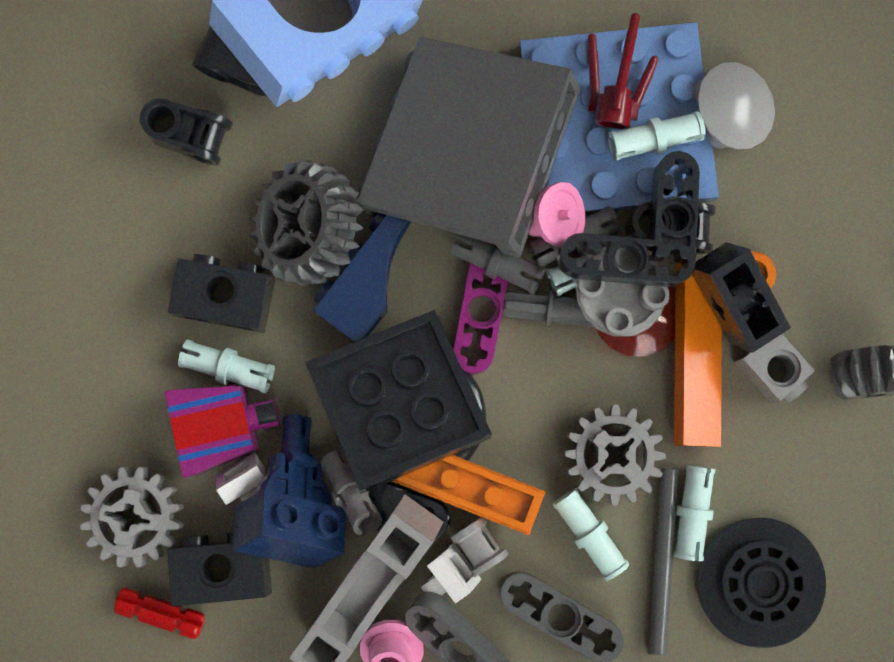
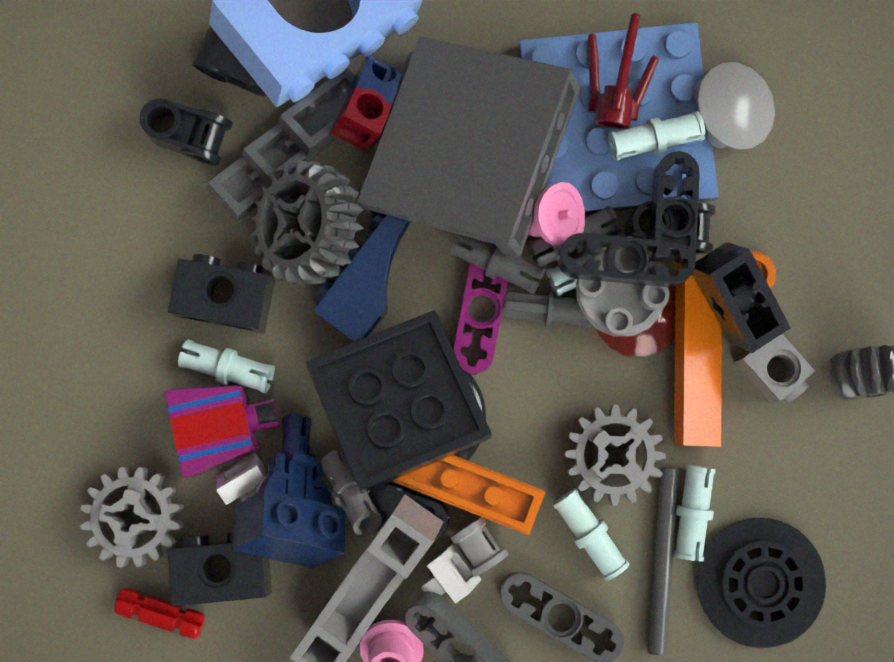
(297, 137): none -> dark grey slope
(367, 104): none -> dark red leg

